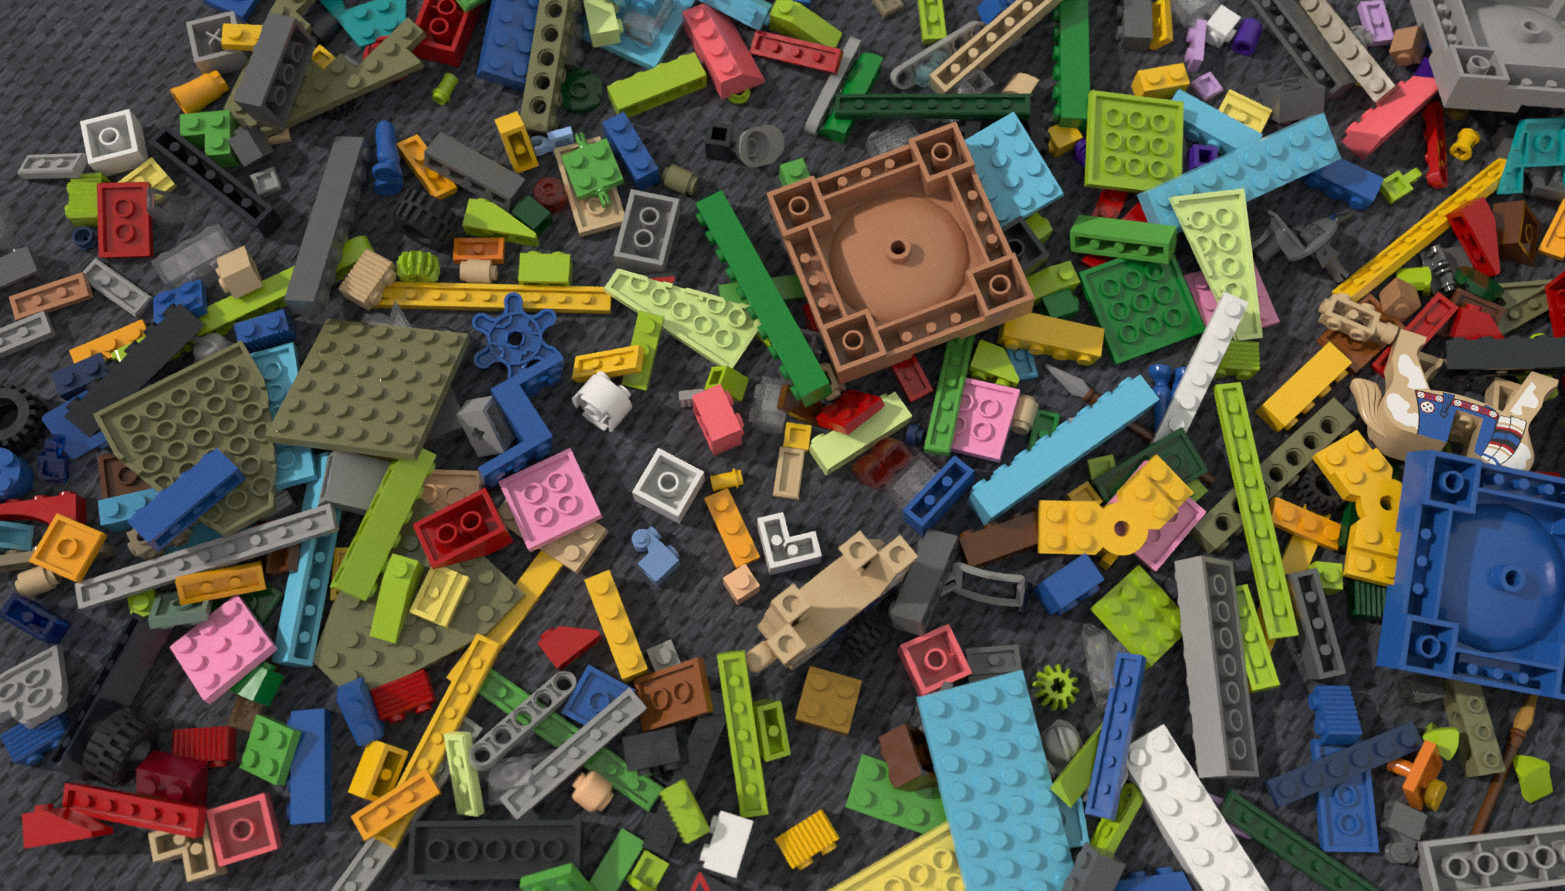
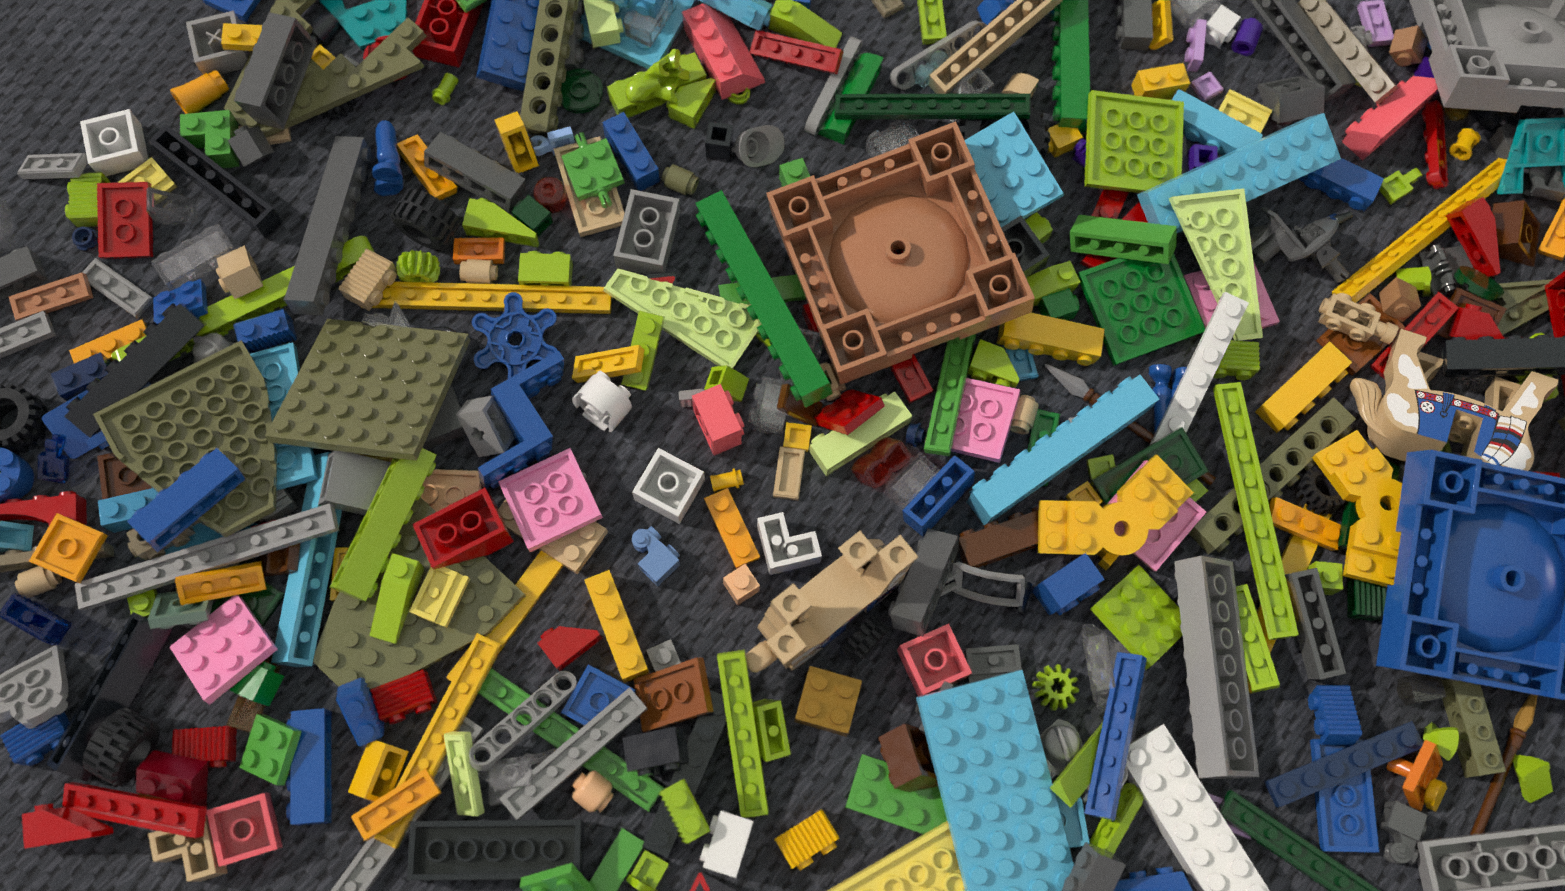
(266, 182): light grey tile -> none
(659, 80): none -> lime animal
(692, 102): none -> lime slope

